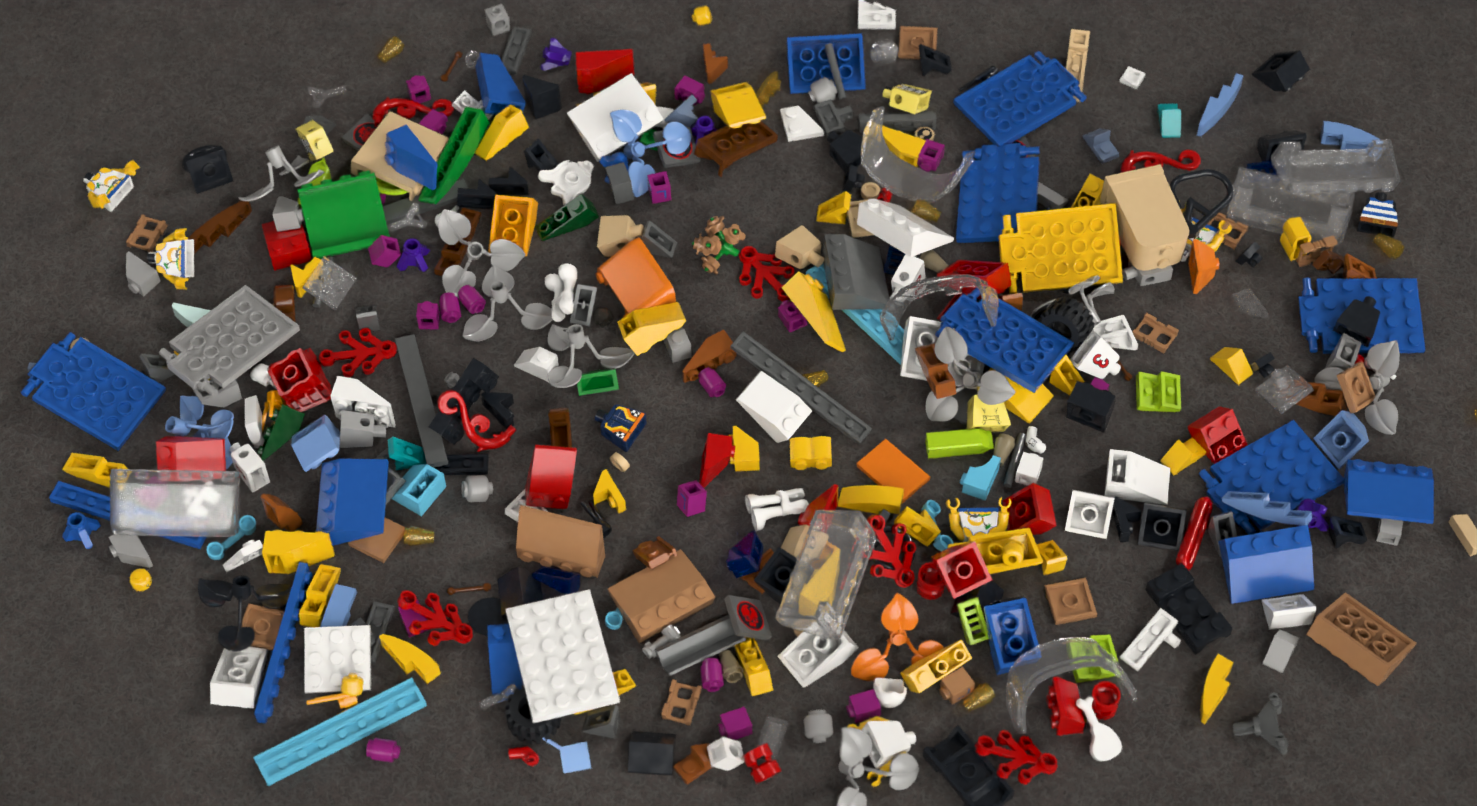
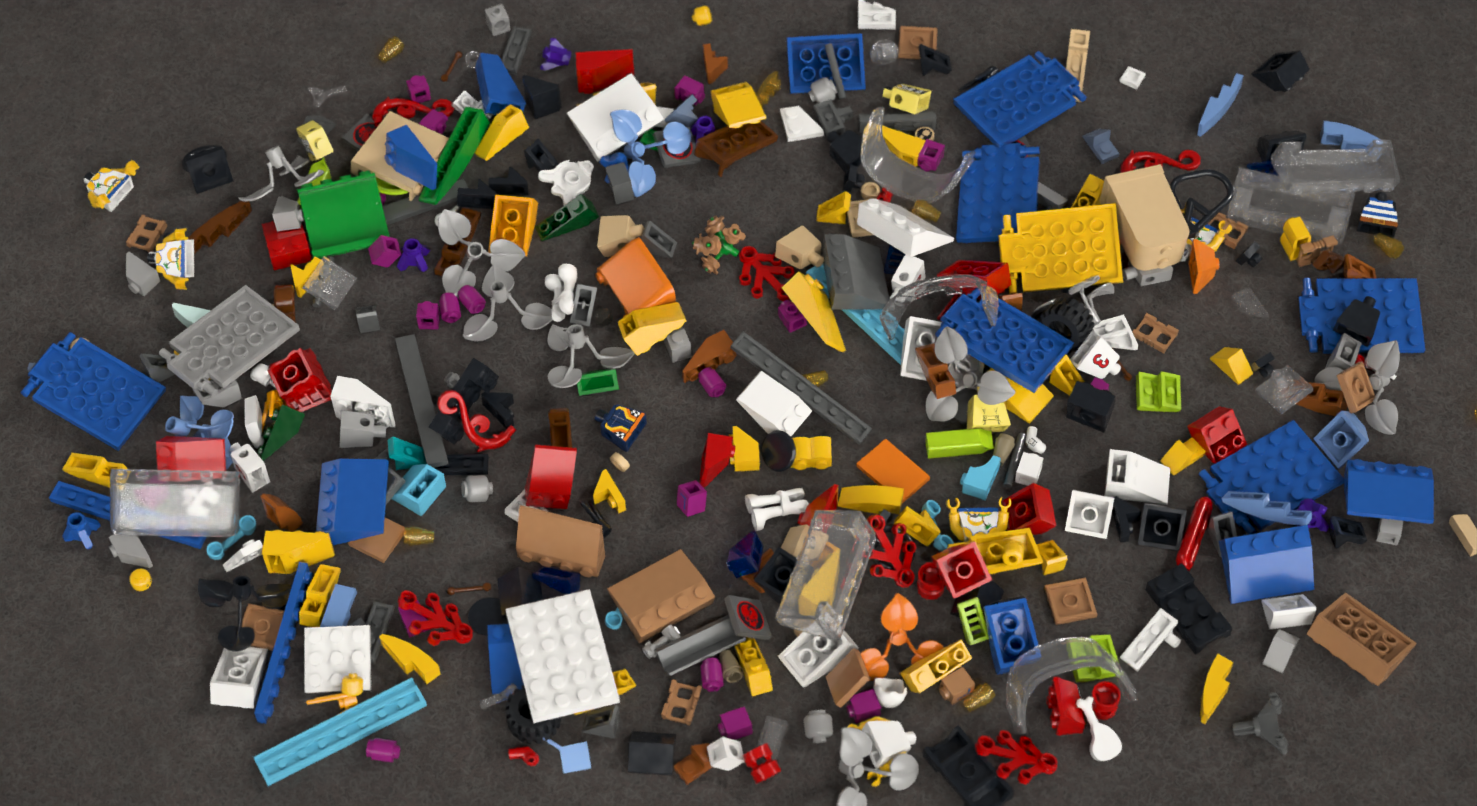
(316, 443): medium blue slope -> none
(360, 353): red plant -> none
(408, 220): clear piece -> none
(537, 362): white slope -> none
(654, 553): dark orange plate -> none
(659, 187): magenta brick -> none
(778, 451): none -> black piece
(847, 677): none -> medium nougat tile
(933, 261): dark tan cone -> none
(1169, 120): slope -> none

